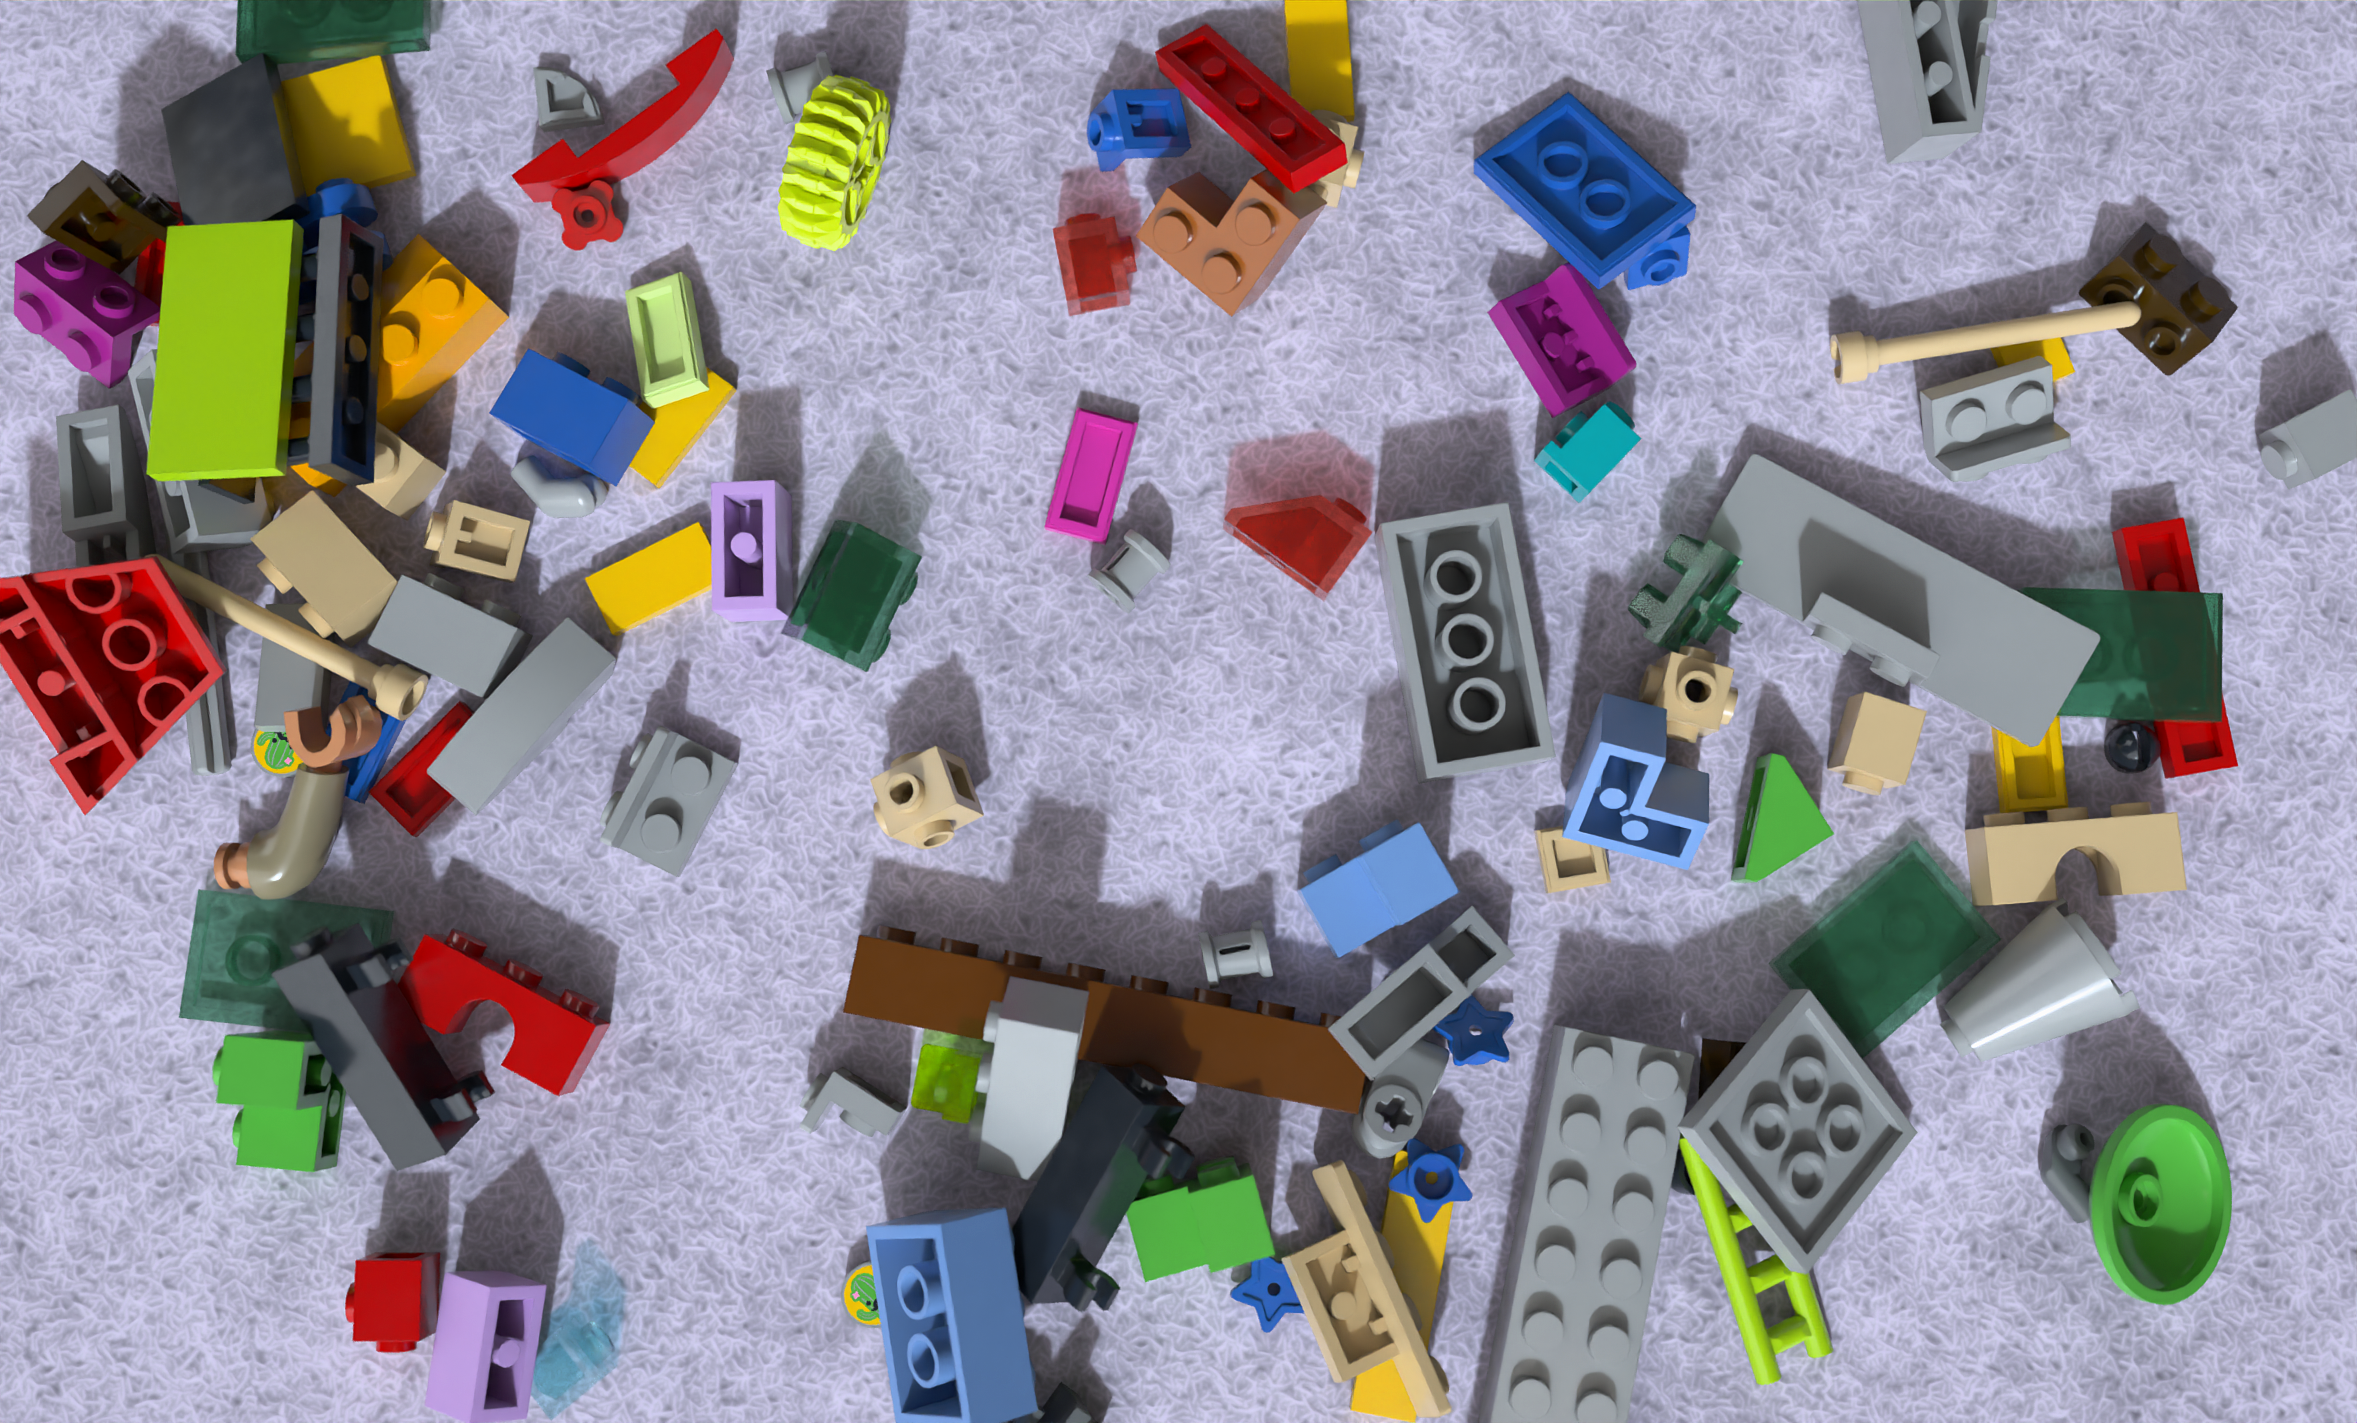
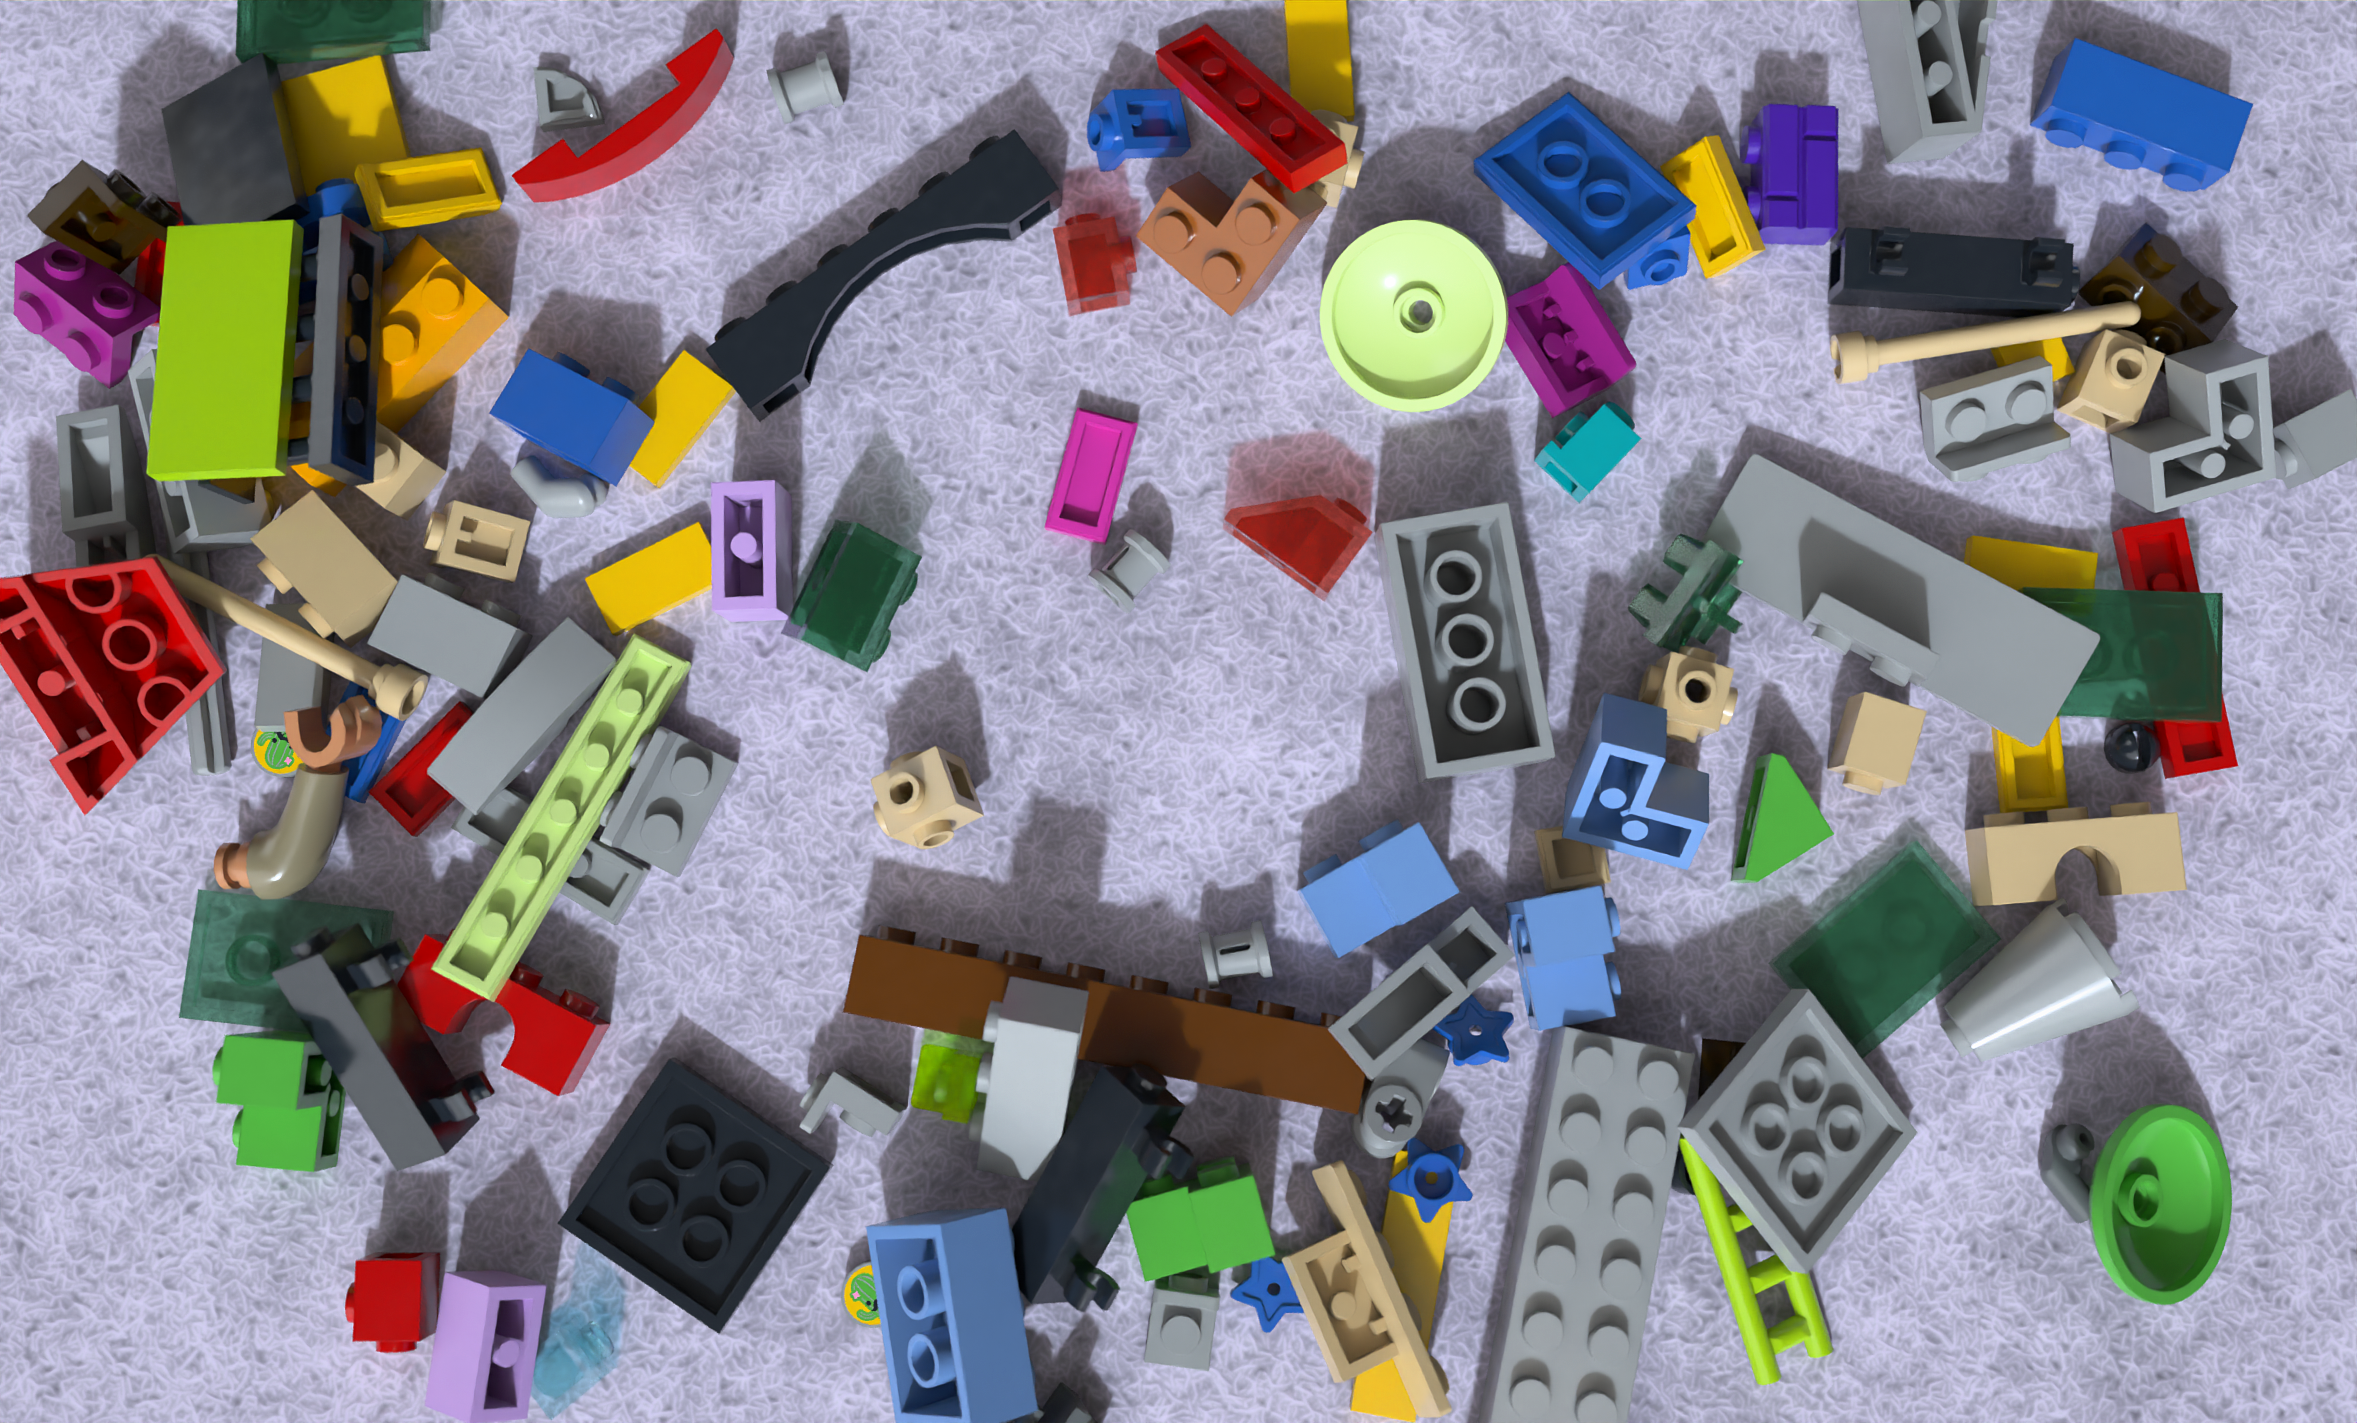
(427, 189): none -> yellow tile
(561, 819): none -> yellowish green tile
(594, 198): red plate -> none
(602, 877): none -> light grey tile
(667, 340): yellowish green tile -> none
(695, 1194): none -> black plate
(834, 162): neon yellow gear -> none
(985, 200): none -> black arch
(1182, 1322): none -> light grey bracket
(1372, 321): none -> yellowish green dish
(1561, 957): none -> medium blue brick
(1723, 224): none -> yellow tile
(1793, 173): none -> dark purple brick
(1951, 272): none -> black brick
(2031, 564): none -> yellow tile
(2111, 380): none -> tan brick
(2140, 116): none -> blue brick
(2214, 432): none -> light grey brick

